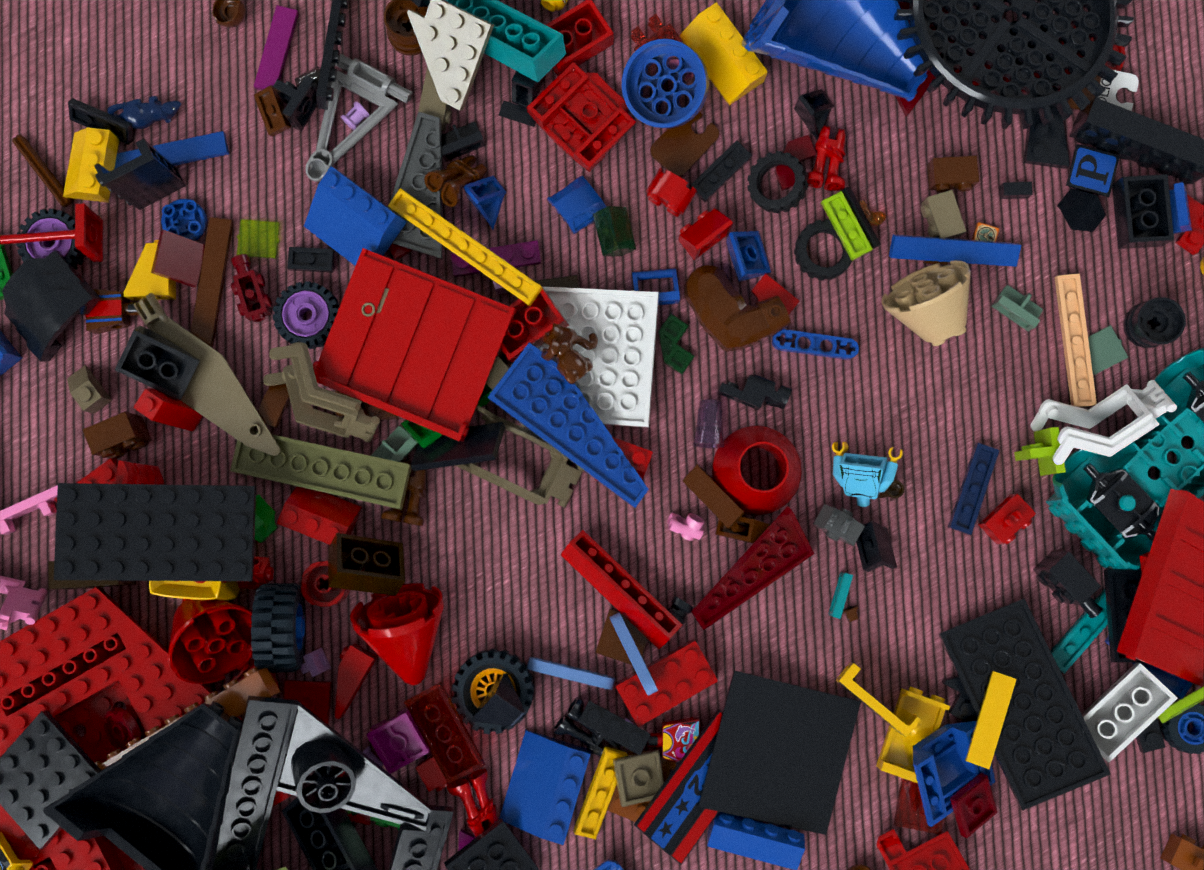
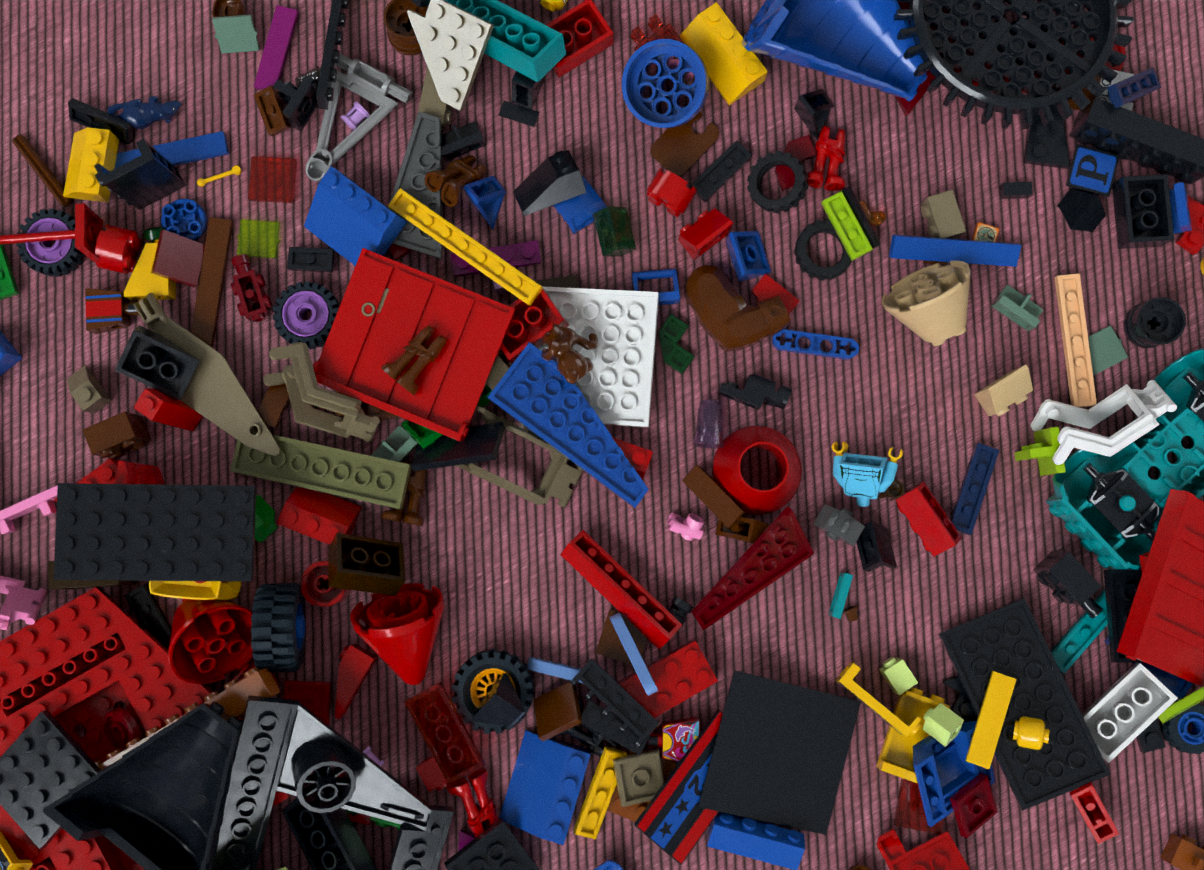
(44, 300): black slope -> none
(117, 249): none -> red brick
(150, 614): none -> black tile
(153, 233): none -> dark green tile
(235, 170): none -> yellow hinge
(236, 33): none -> sand green piece
(262, 574): red brick -> none
(272, 179): none -> clear red tile
(315, 663): lavender tile -> none
(397, 741): magenta piece -> none
(418, 347): none -> reddish brown piece
(550, 184): none -> black slope
(557, 711): none -> reddish brown tile
(582, 115): red slope -> none
(617, 700): none -> black hinge
(898, 675): none -> yellowish green brick
(928, 519): none -> red brick
(942, 724): none -> yellowish green brick
(953, 173): reddish brown brick -> none
(1005, 391): none -> tan slope
(1007, 519): red brick -> none
(1030, 733): none -> yellow head
(1094, 813): none -> red slope
(1133, 87): none -> dark blue plate

